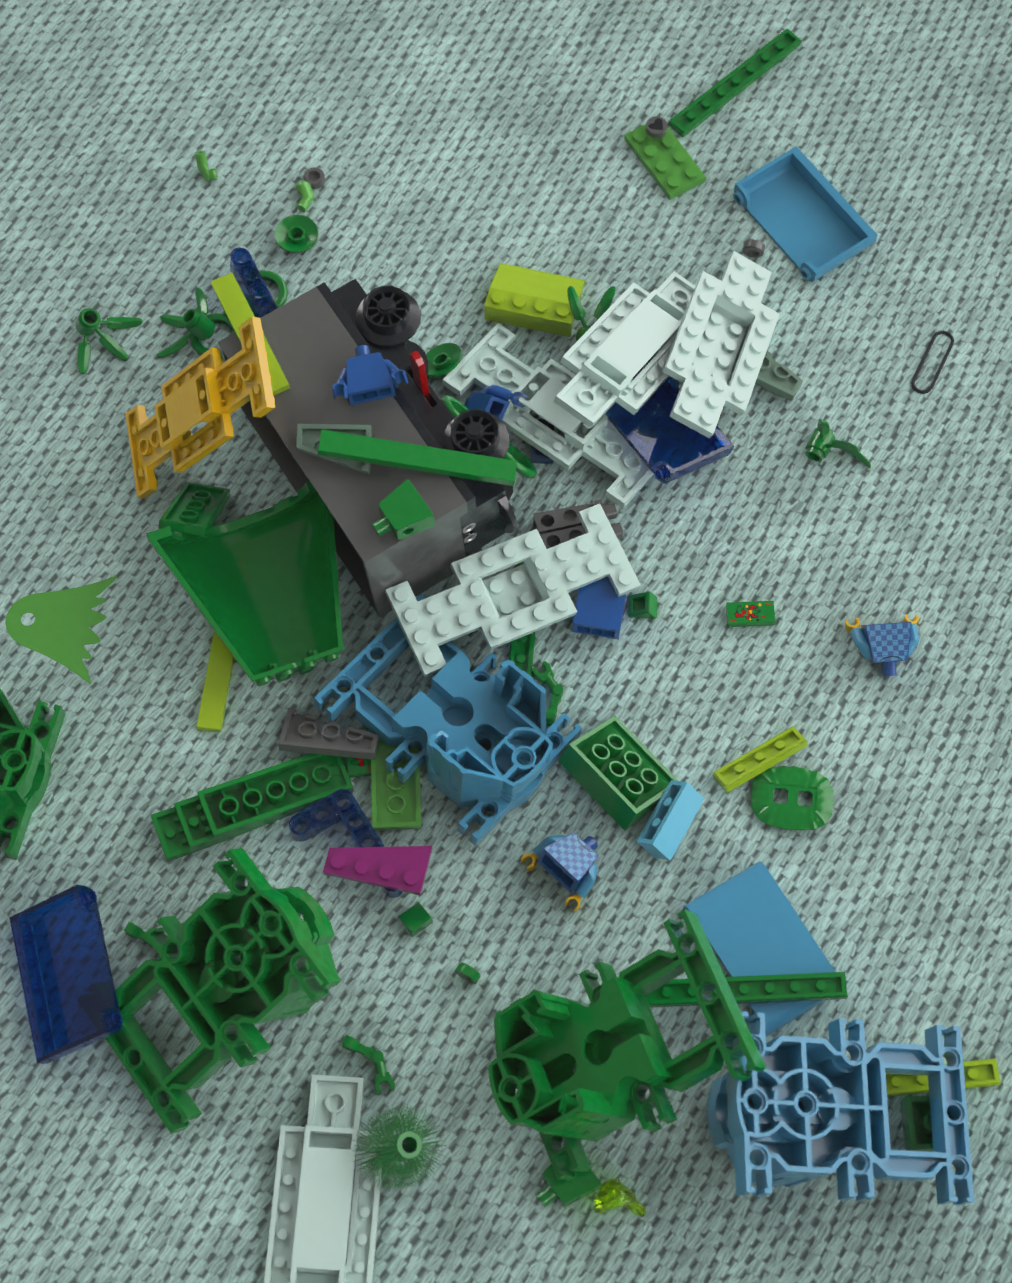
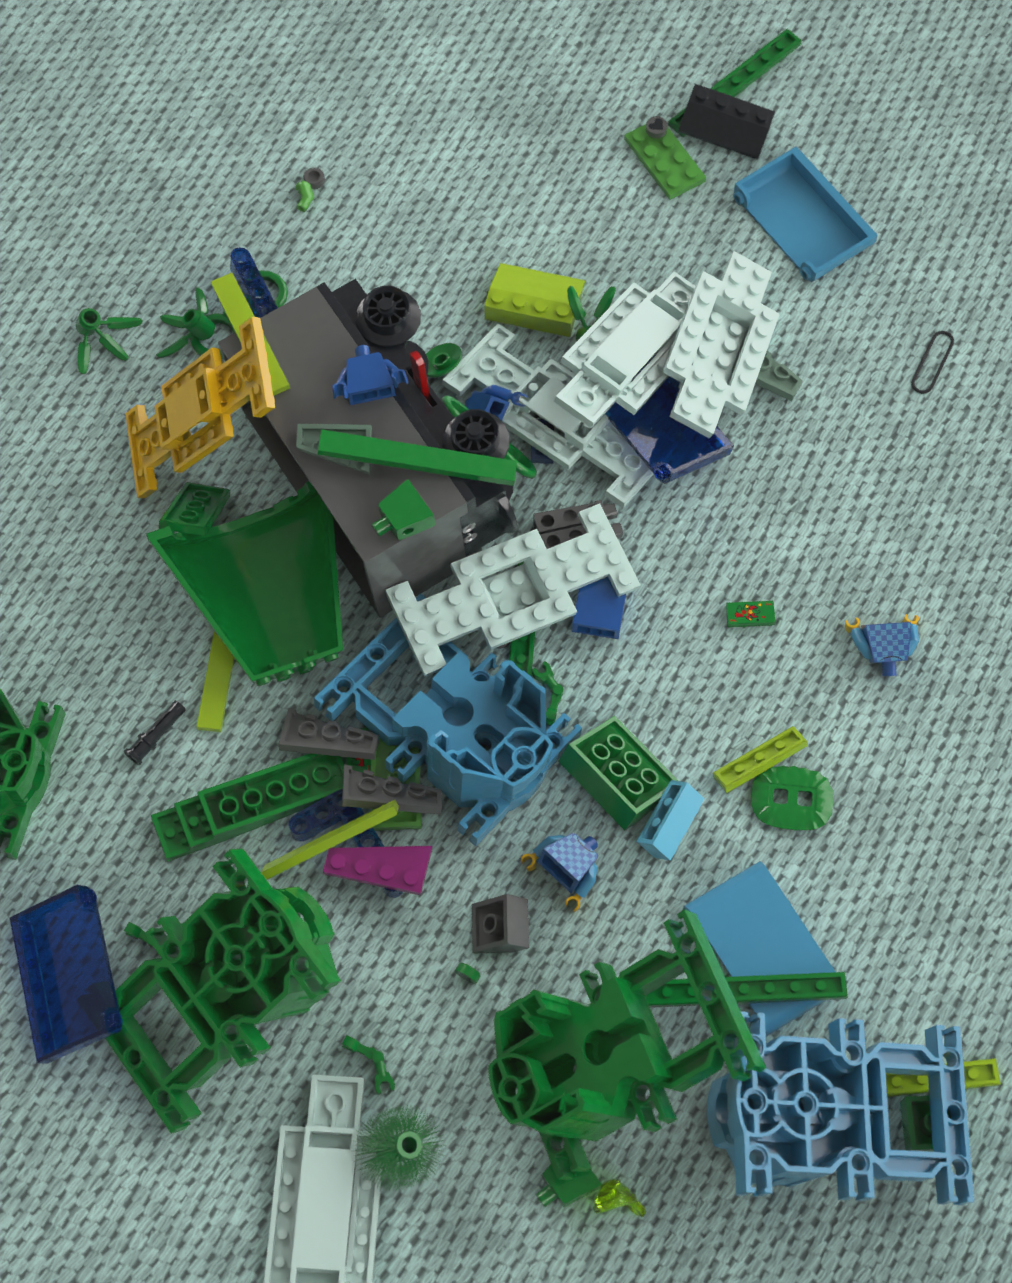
(60, 624): bright green piece -> none
(147, 740): none -> black pin
(202, 164): bright green arm -> none
(296, 226): green dish -> none
(330, 839): none -> lime tile
(371, 792): none -> dark grey wing
(416, 919): green slope -> none
(500, 925): none -> dark grey slope
(643, 605): green slope -> none
(726, 121): none -> black slope
(753, 248): dark grey tile -> none
(824, 439): green plant -> none

